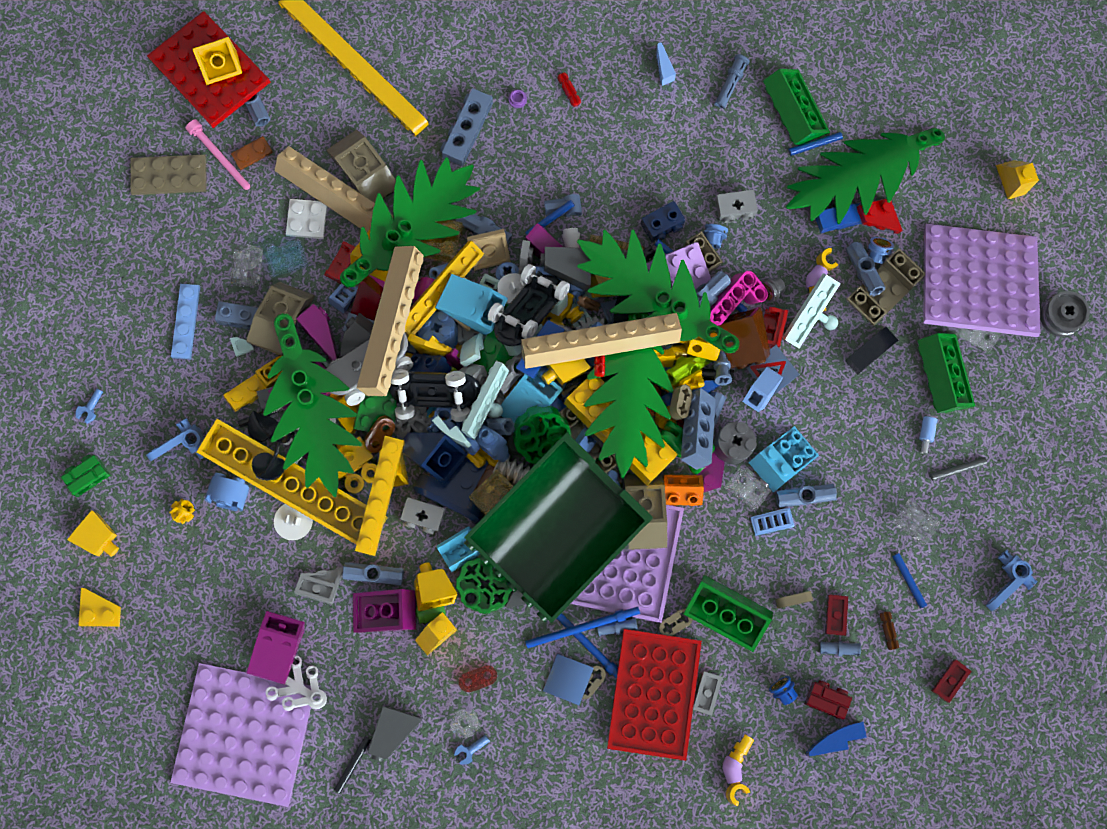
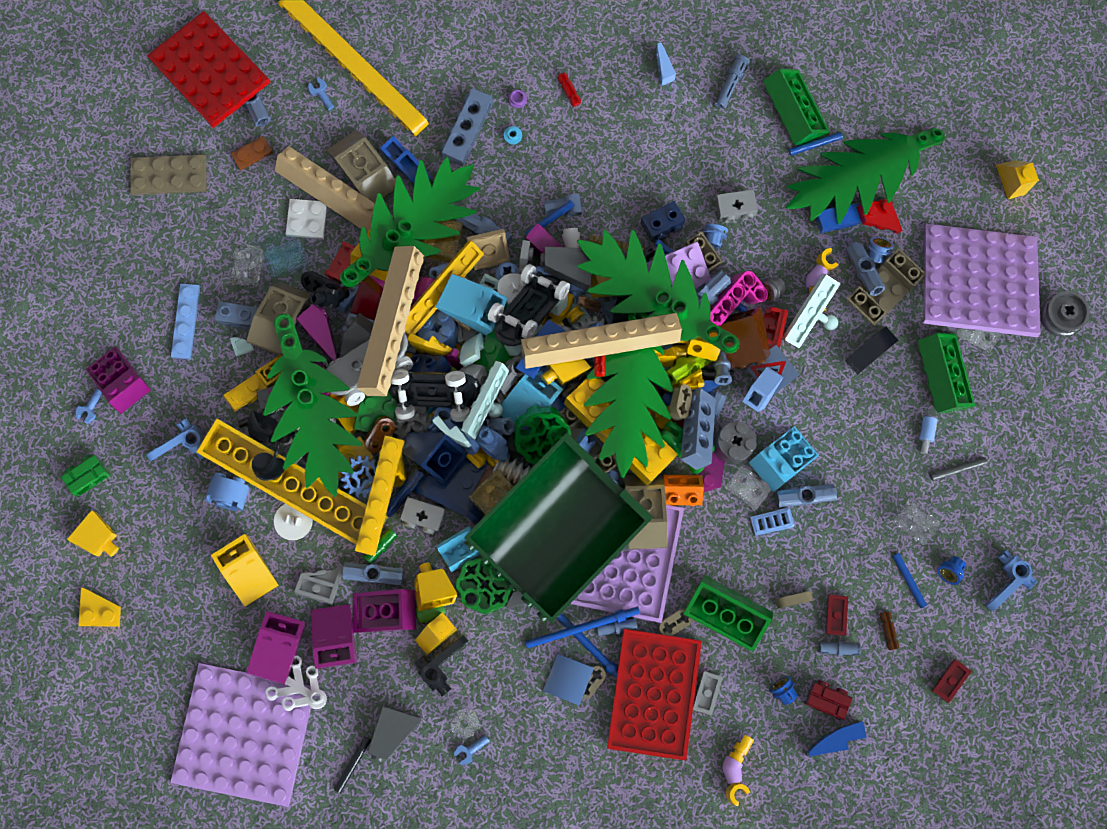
(118, 380): none -> magenta slope
(182, 511): yellow gear -> none
(195, 128): bright pink piece -> none
(218, 60): yellow slope -> none
(244, 570): none -> yellow slope
(321, 93): none -> medium blue bar
(323, 291): none -> black piece
(333, 637): none -> magenta slope
(359, 484): none -> medium blue gear
(384, 541): none -> green pin
(401, 159): none -> blue slope
(404, 491): none -> dark blue axle
(440, 681): none -> black piece
(478, 679): clear red plate -> none
(512, 140): none -> medium azure plate
(952, 570): none -> blue piece

